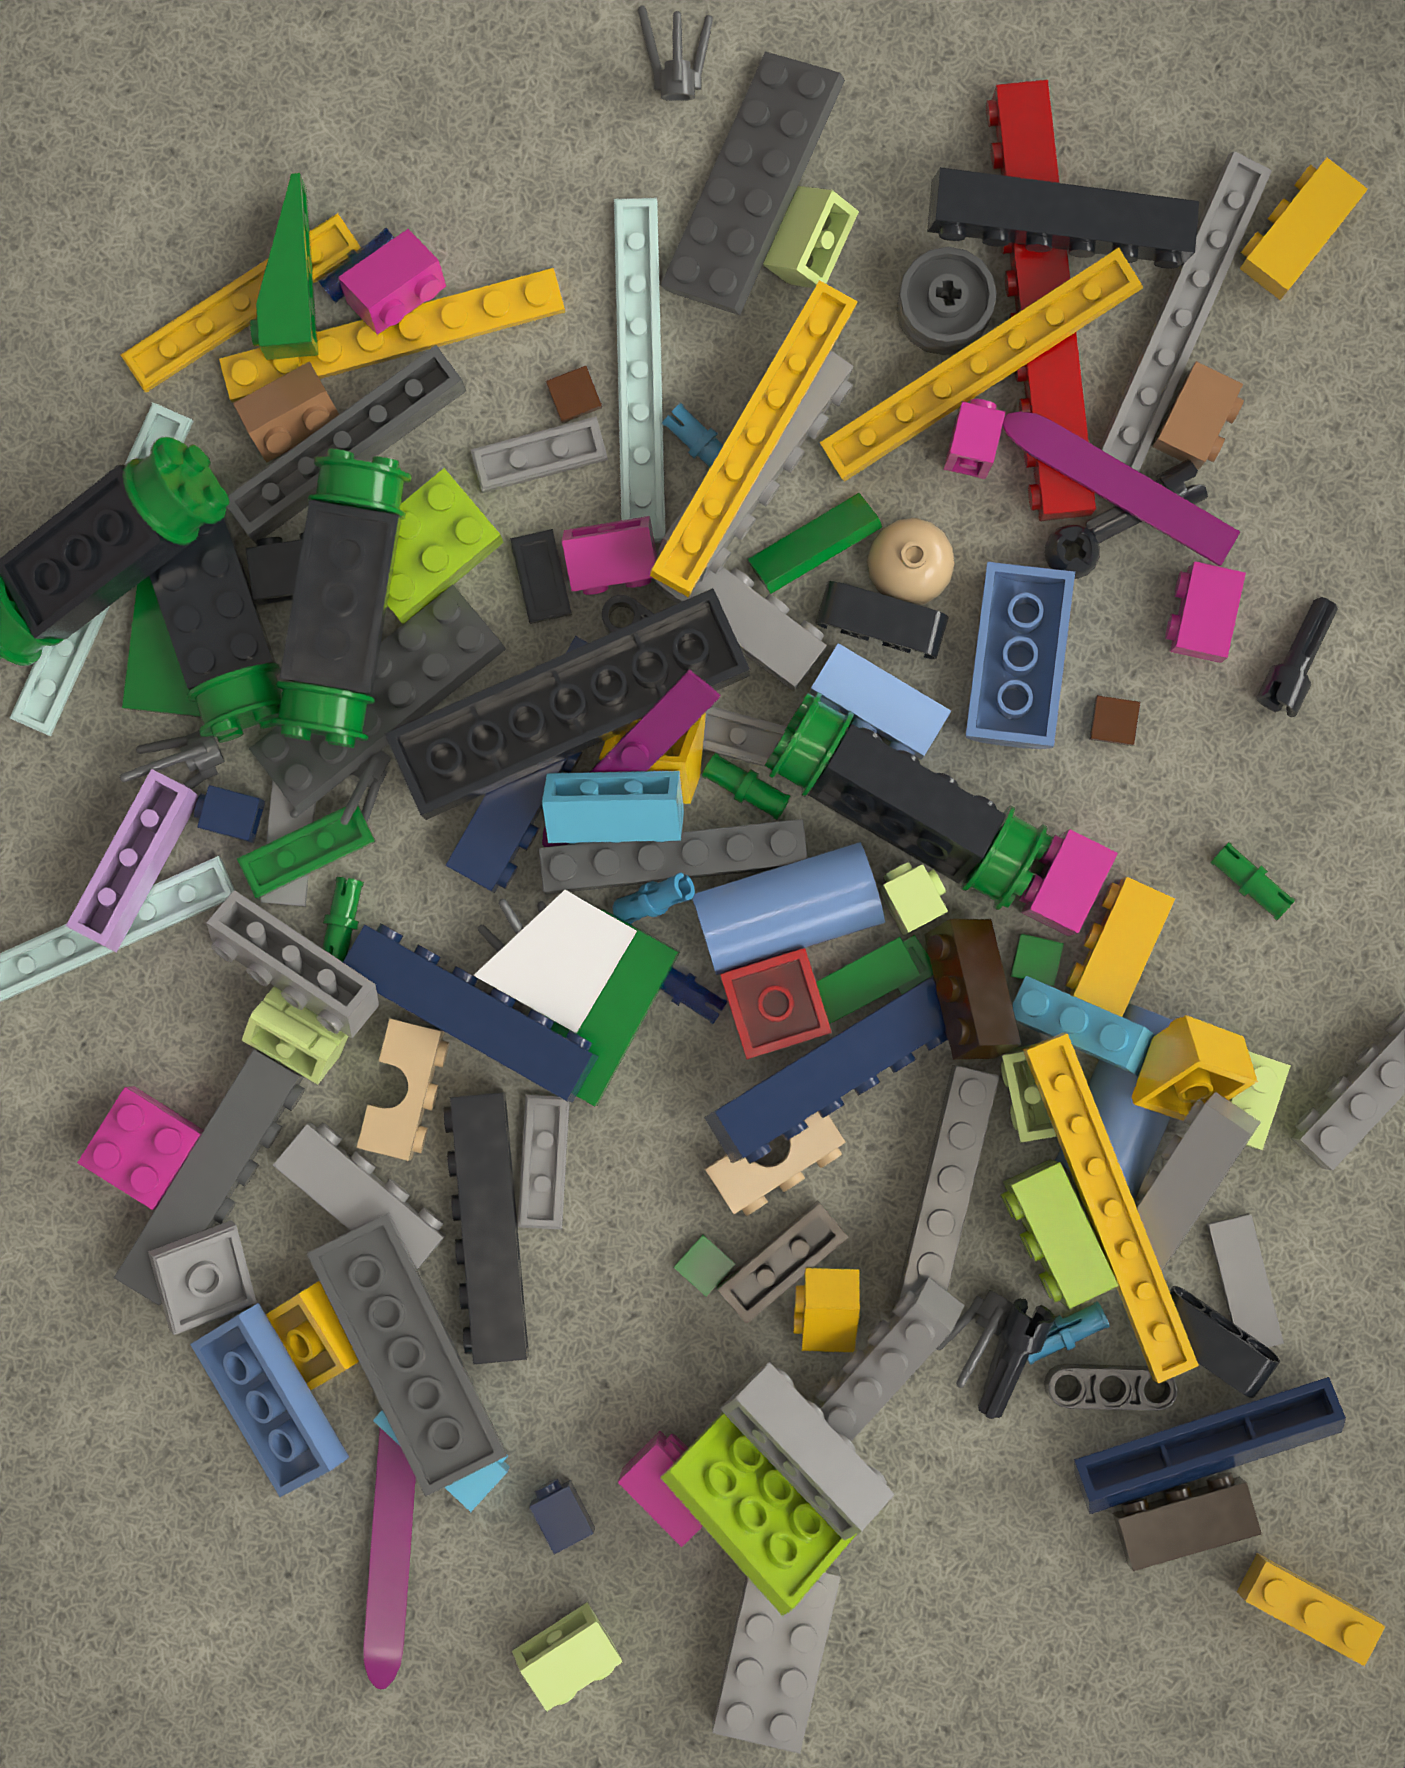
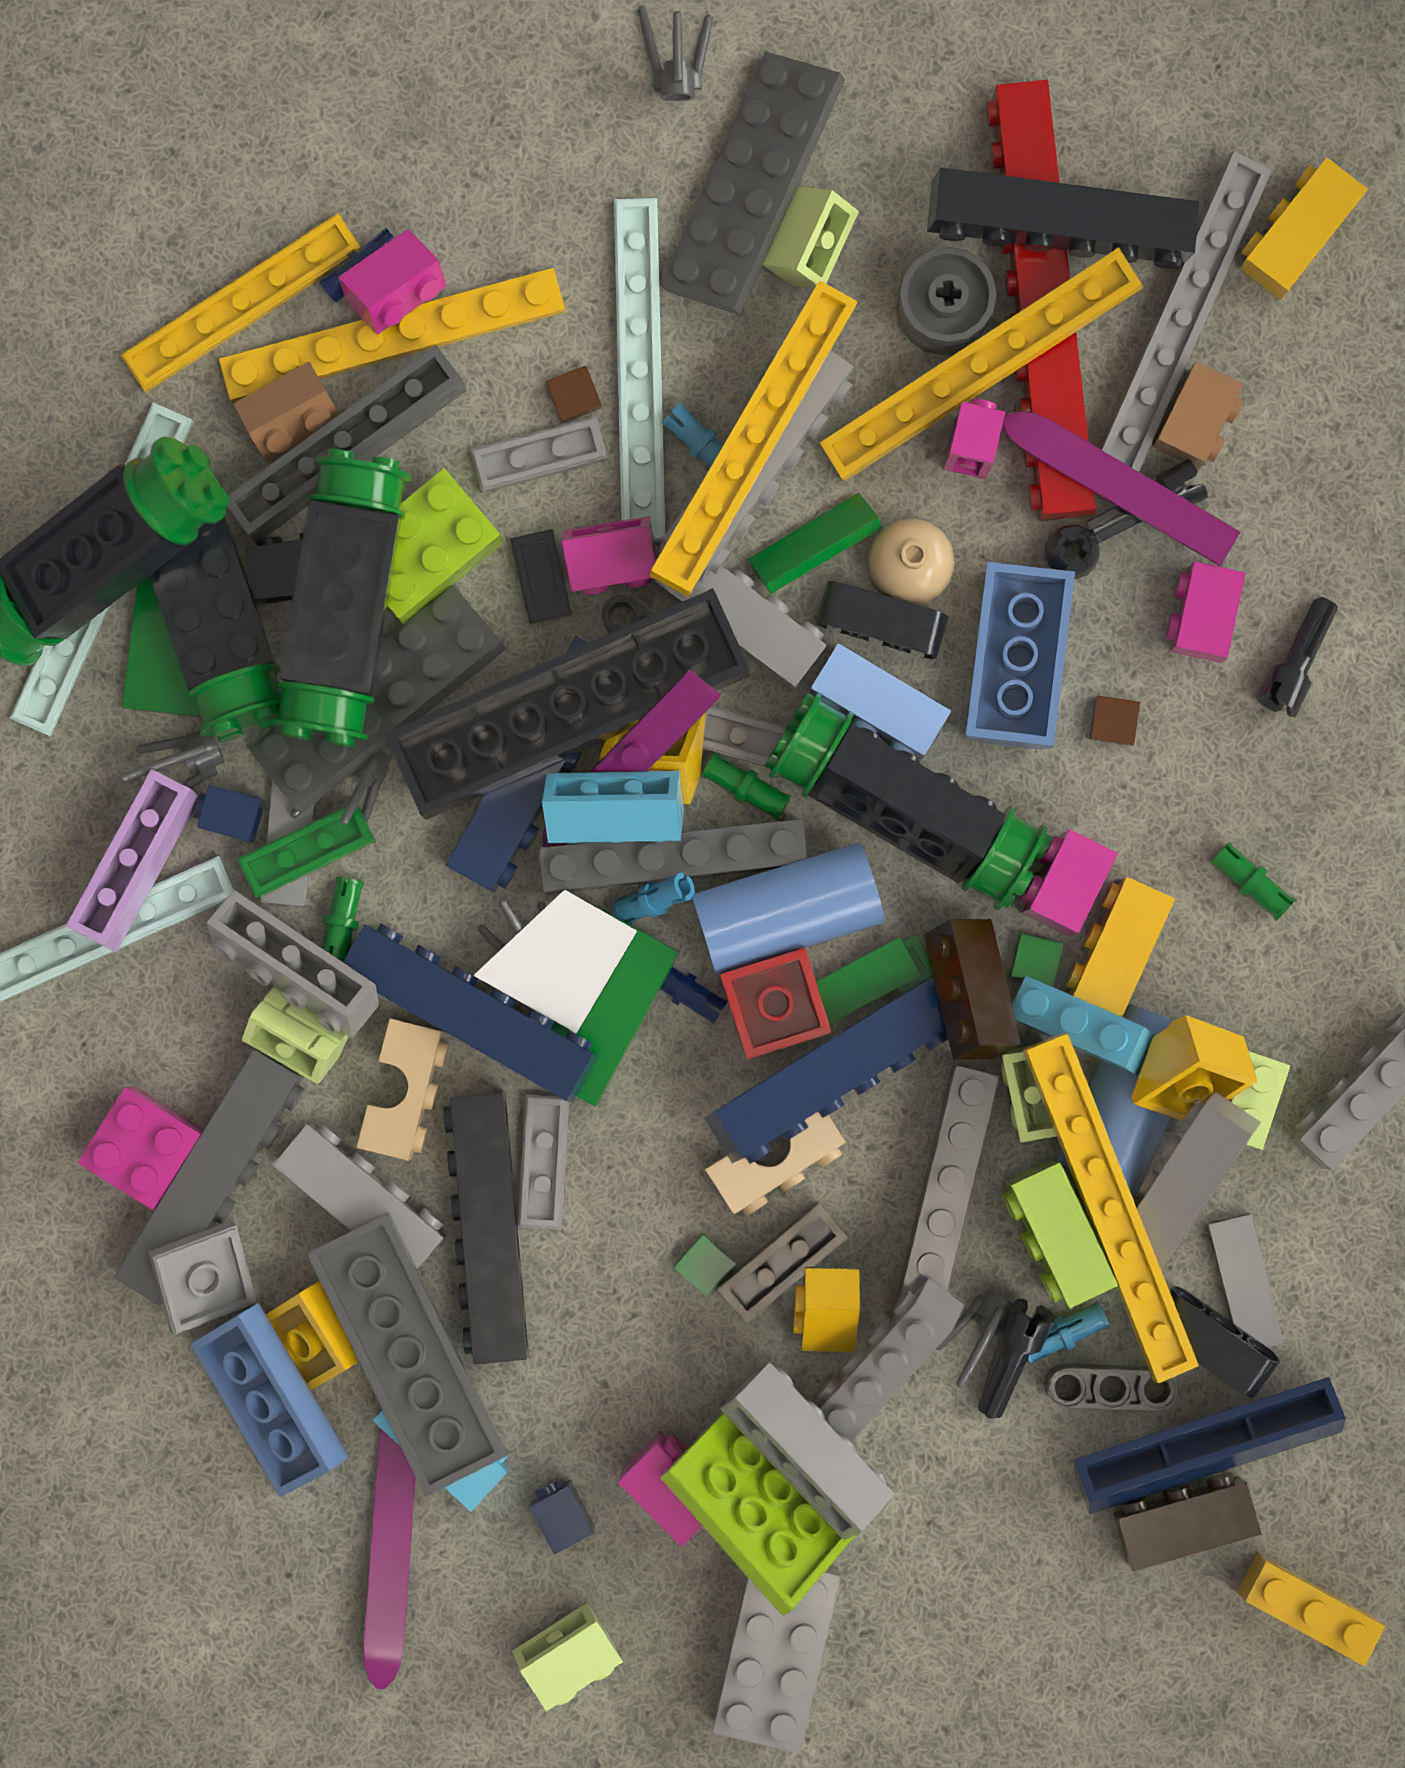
(286, 296): green slope -> none
(913, 896): yellowish green brick -> none

